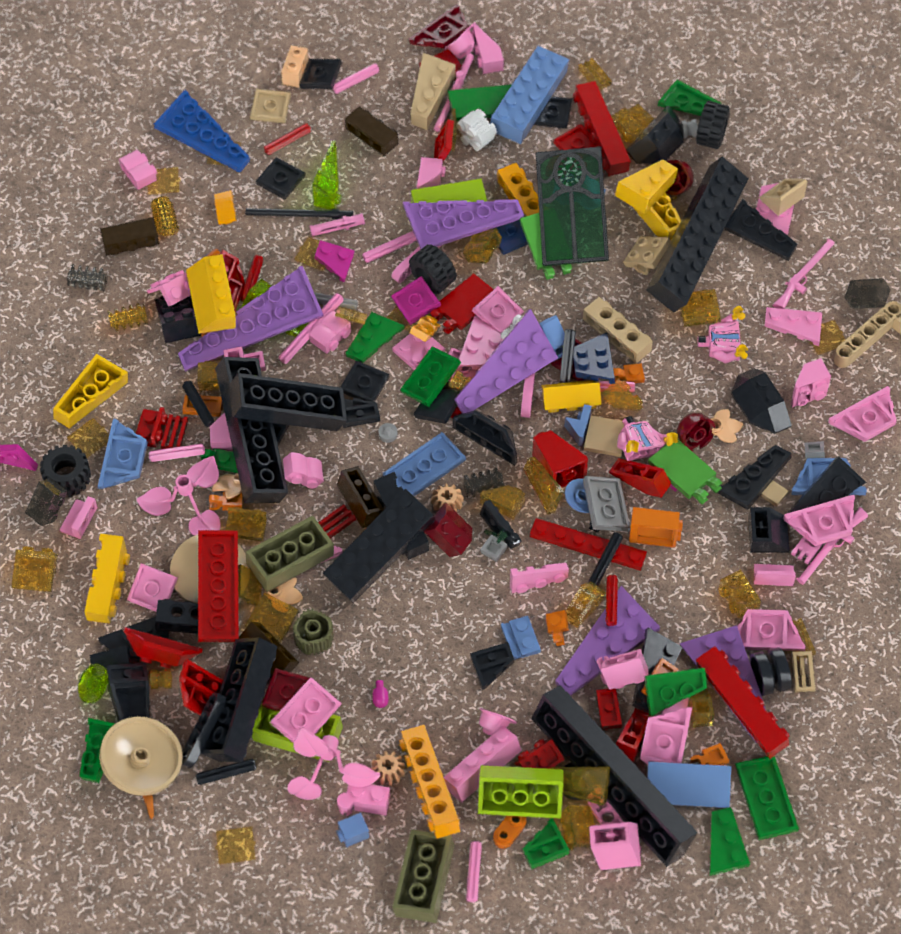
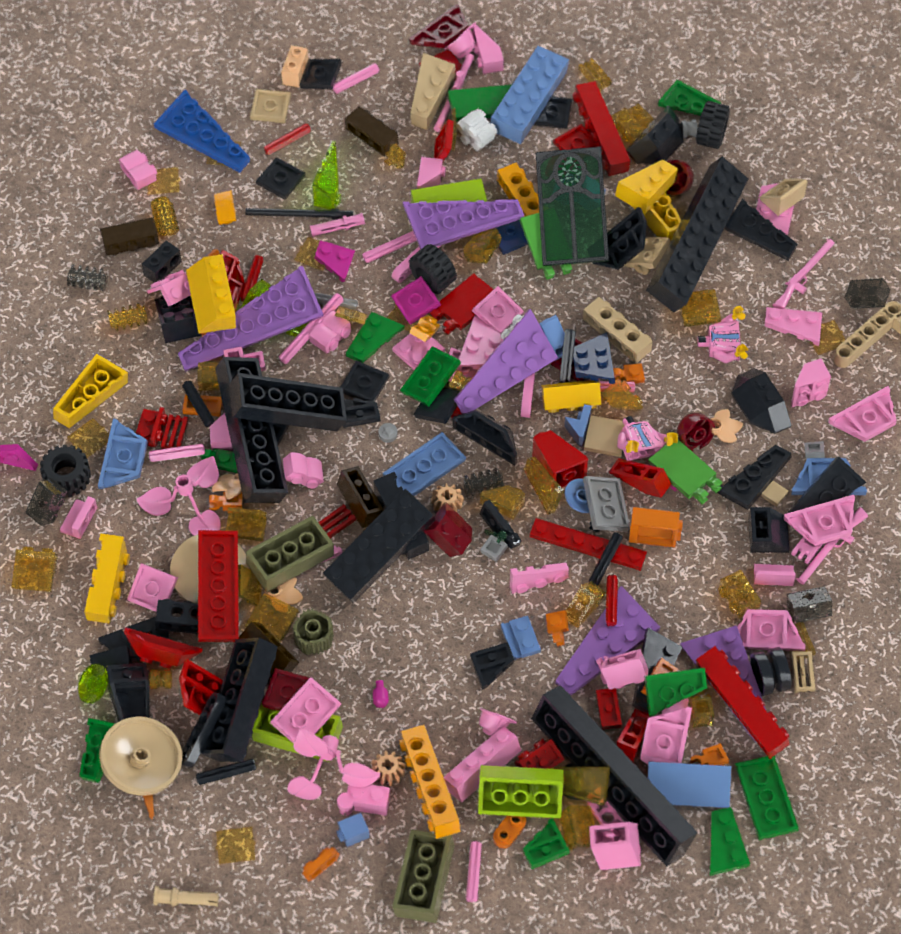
(161, 262): none -> black brick
(176, 897): none -> tan pin
(316, 867): none -> orange plate
(395, 156): none -> clear yellow tile
(625, 240): none -> black wedge
(809, 604): none -> clear smoke brick

